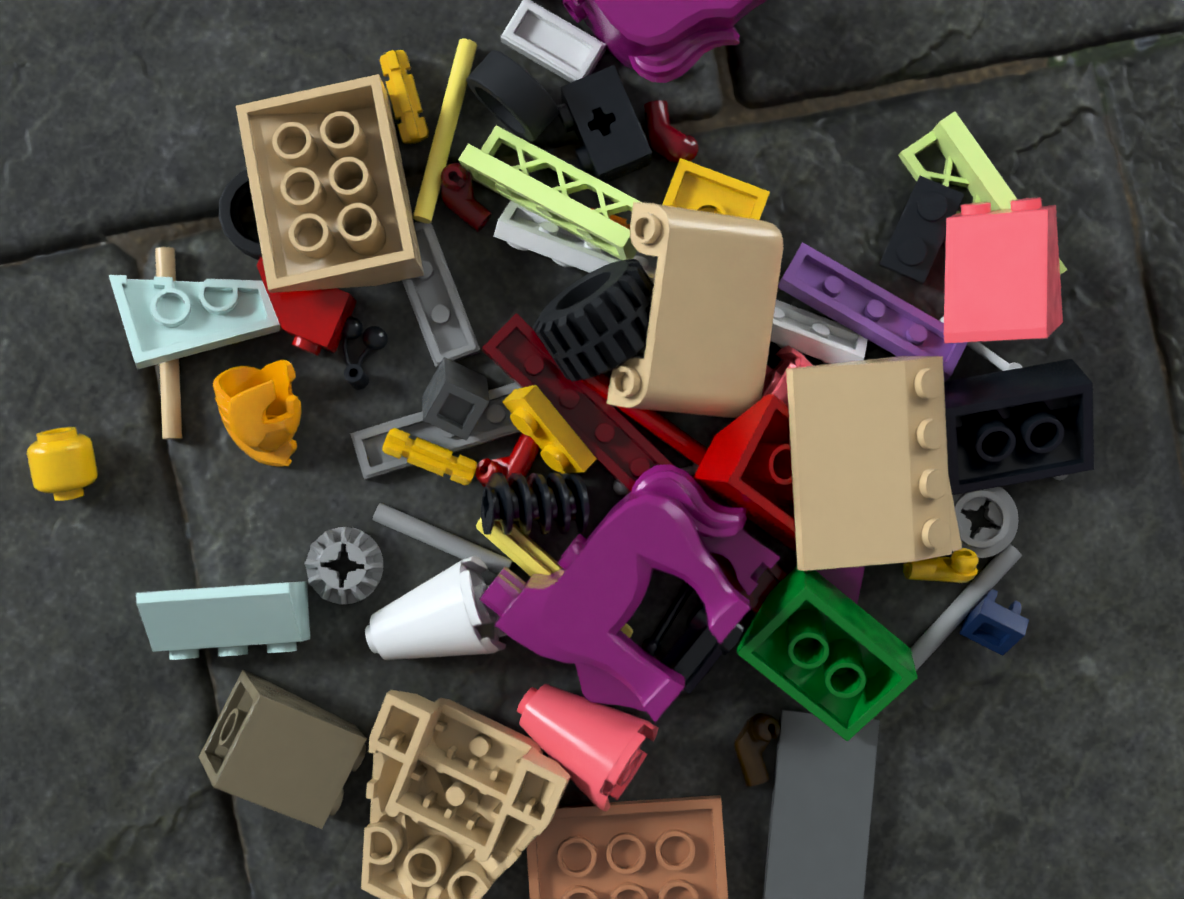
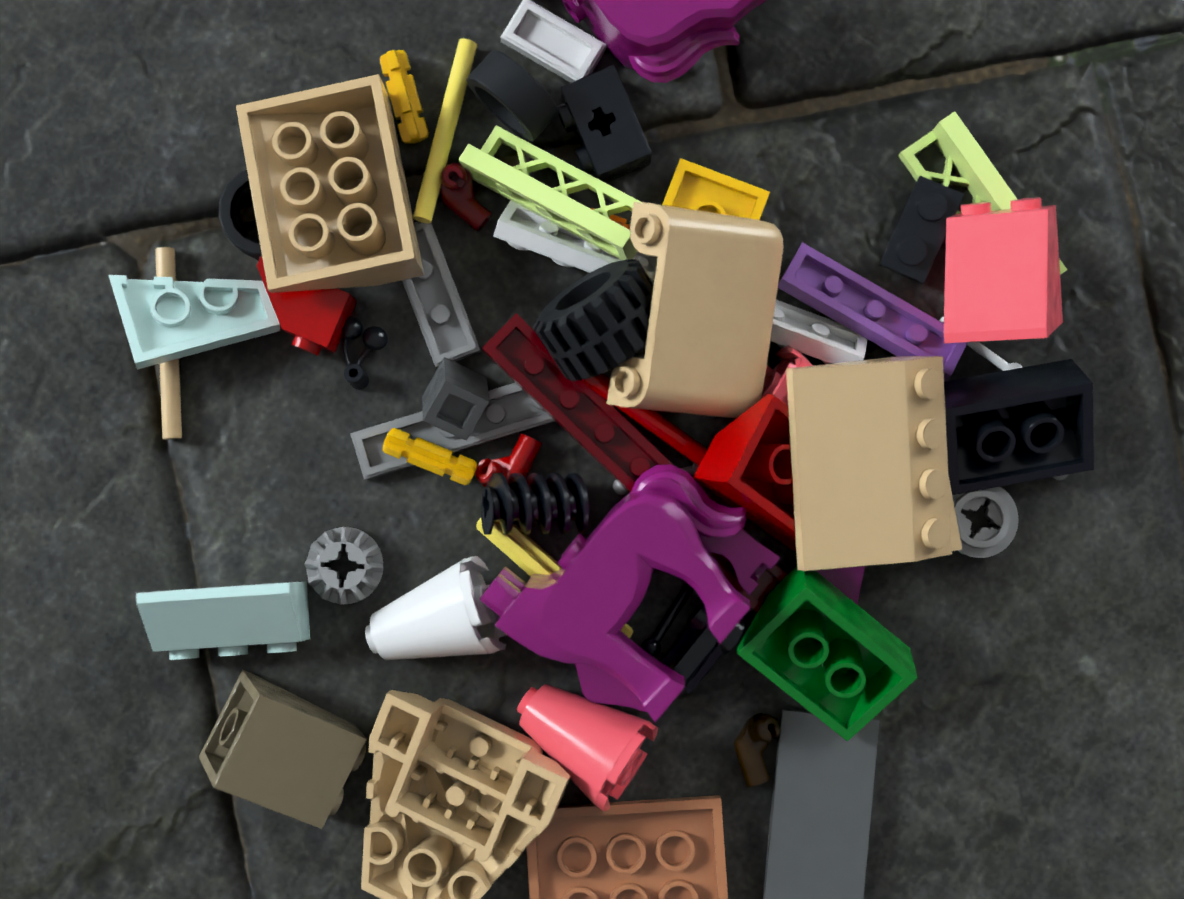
(62, 463): yellow head -> none
(260, 410): light orange helmet -> none
(438, 538): light grey bar -> none
(544, 424): yellow plate -> none
(664, 138): dark red arm -> none
(956, 569): yellow arm -> none
(963, 604): light grey bar -> none
(995, 625): dark blue tile -> none

